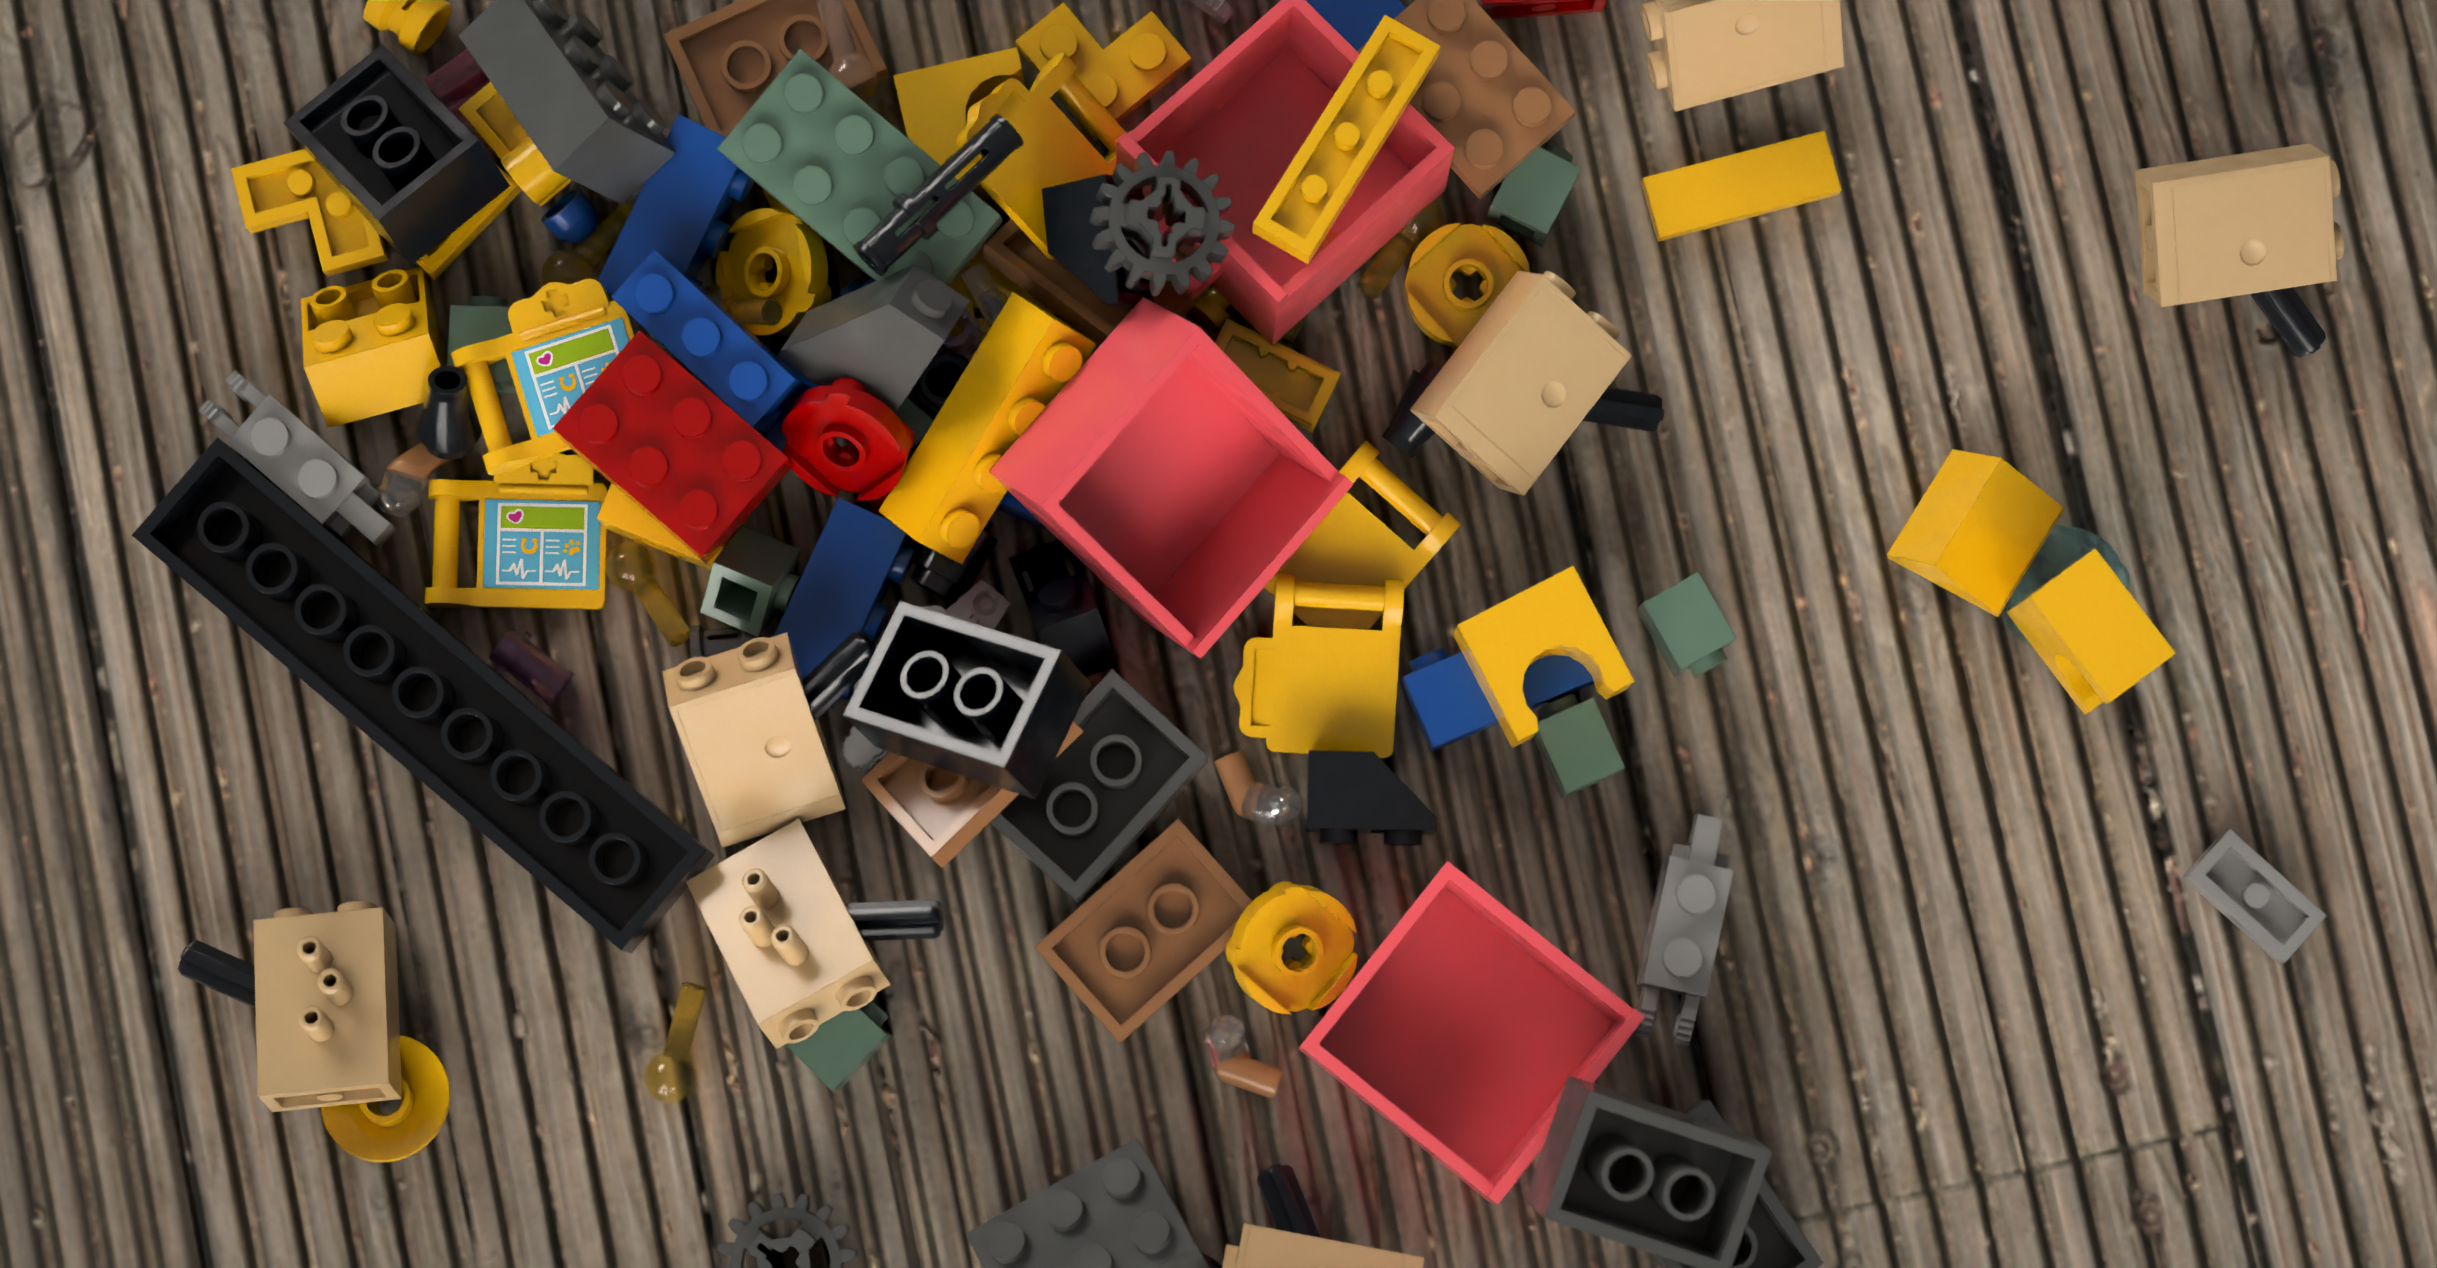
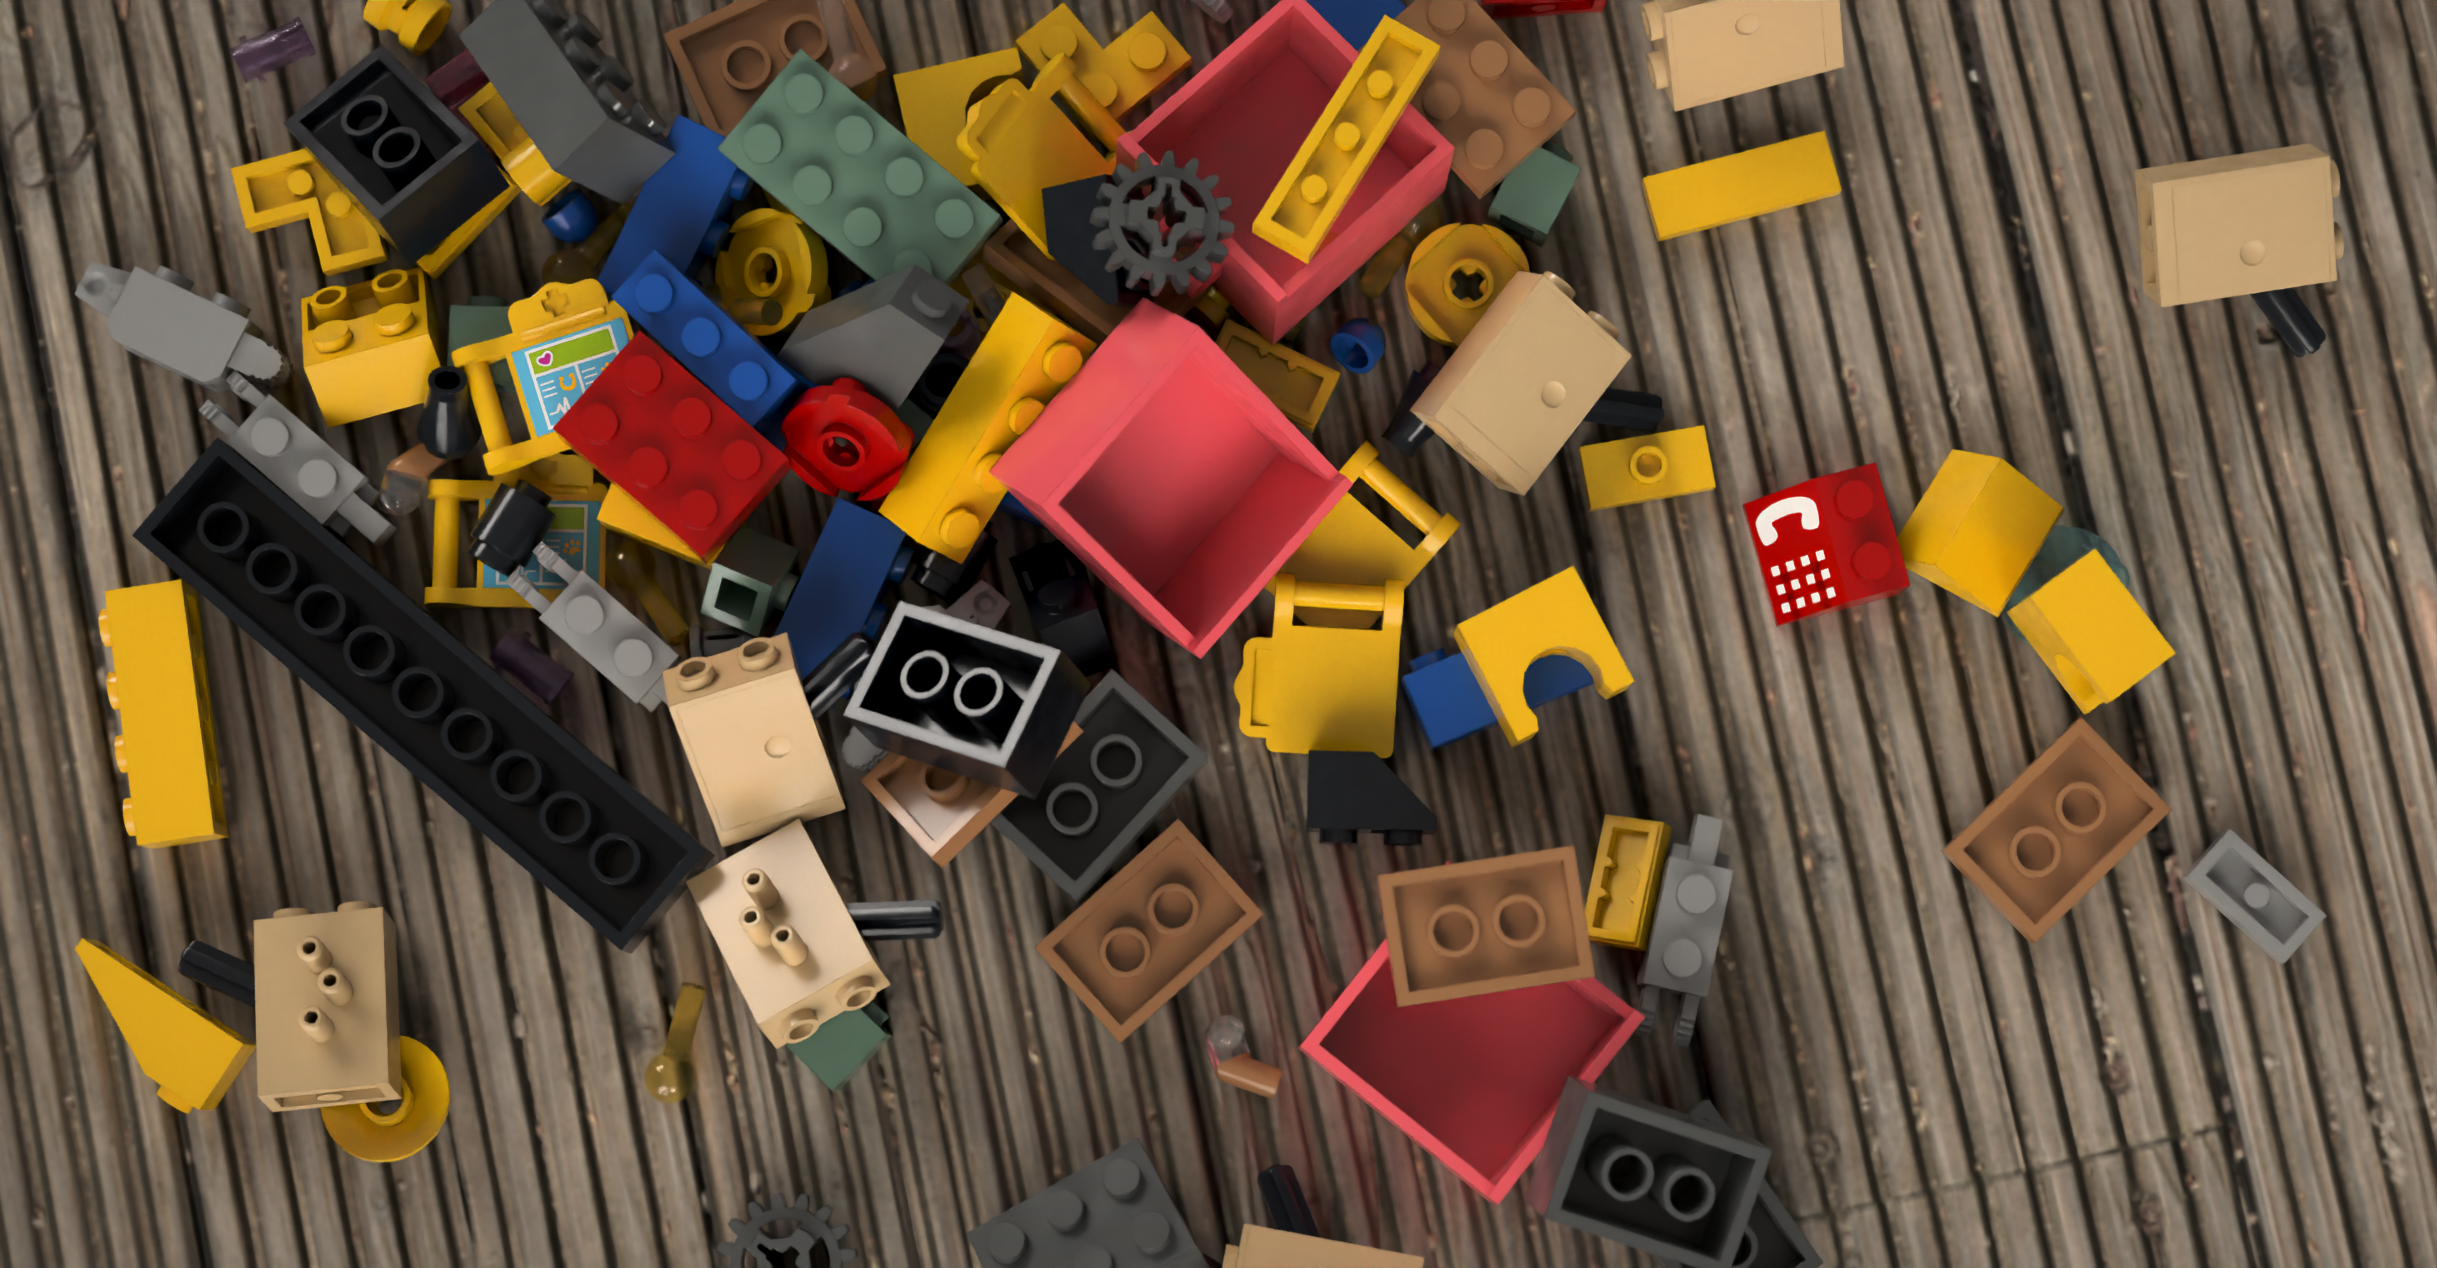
(164, 715): none -> yellow brick
(169, 1035): none -> yellow slope
(181, 330): none -> light grey hinge
(272, 50): none -> clear purple pin
(511, 527): none -> black brick
(601, 630): none -> light grey hinge
(884, 248): black pin -> none
(1255, 799): arm -> none
(1259, 939): yellow plate -> none
(1355, 332): none -> blue hinge
(1485, 926): none -> medium nougat plate
(1576, 744): sand green brick -> none
(1626, 881): none -> yellow plate
(1646, 468): none -> yellow plate
(1687, 627): sand green brick -> none
(1826, 545): none -> red slope
(2056, 830): none -> medium nougat plate

